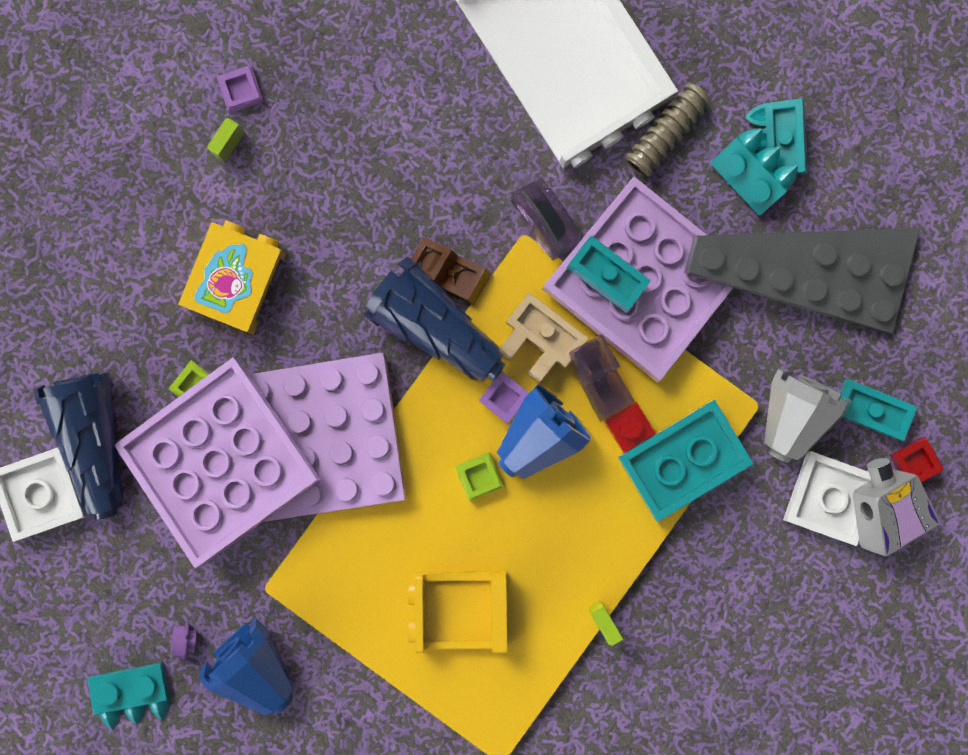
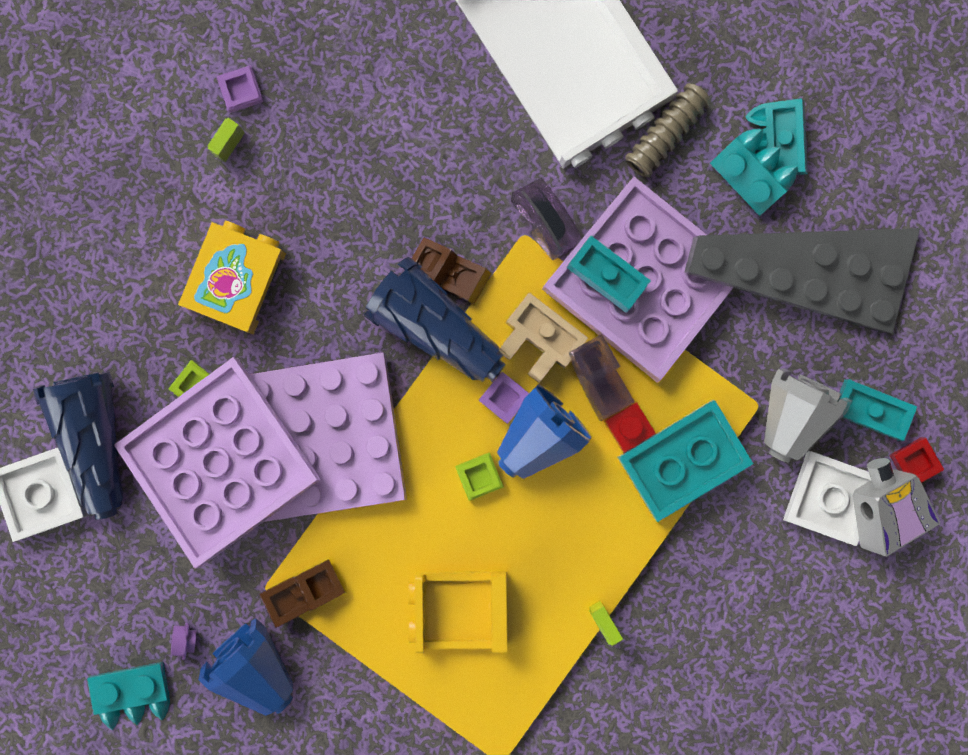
(301, 593): none -> reddish brown slope

